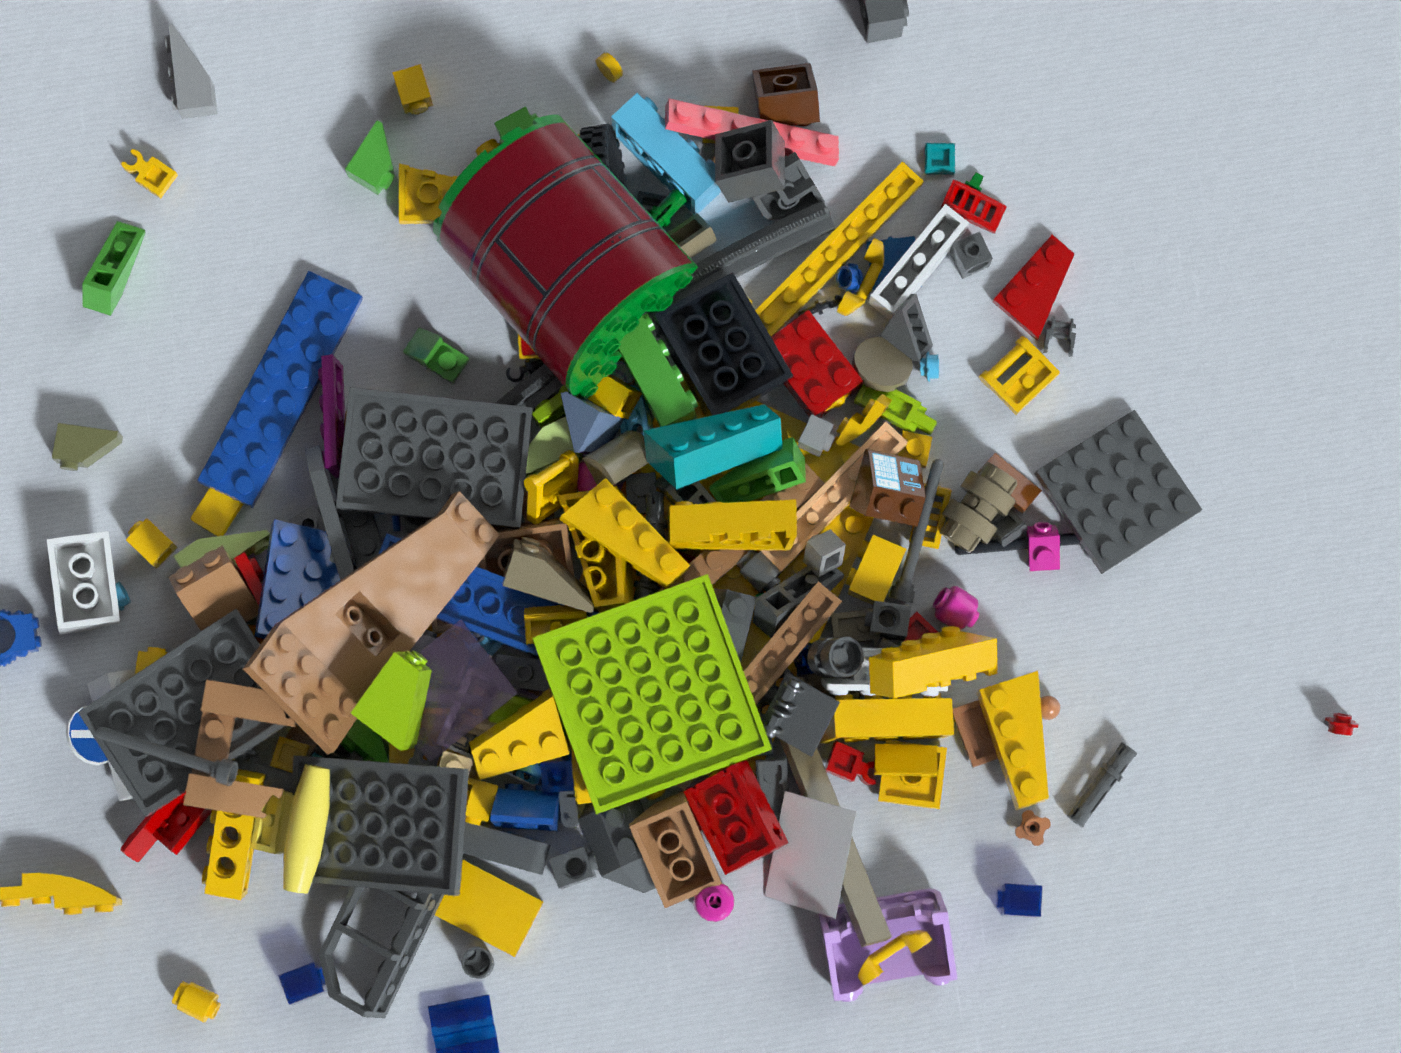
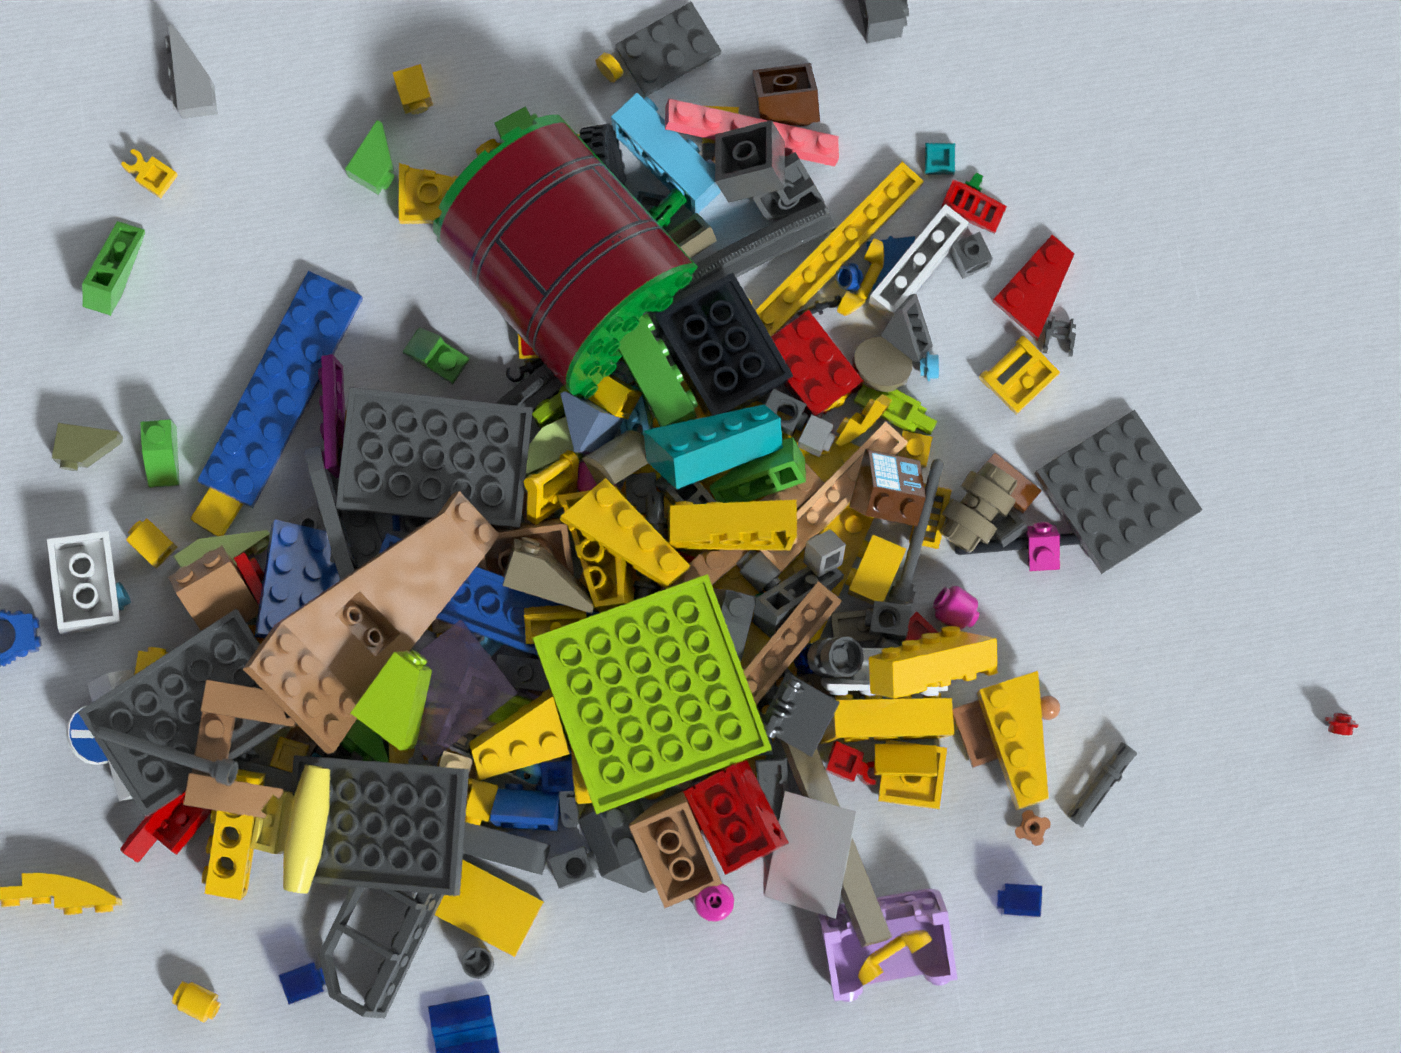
(160, 452): none -> bright green slope
(668, 49): none -> dark grey plate
(780, 400): none -> dark grey brick

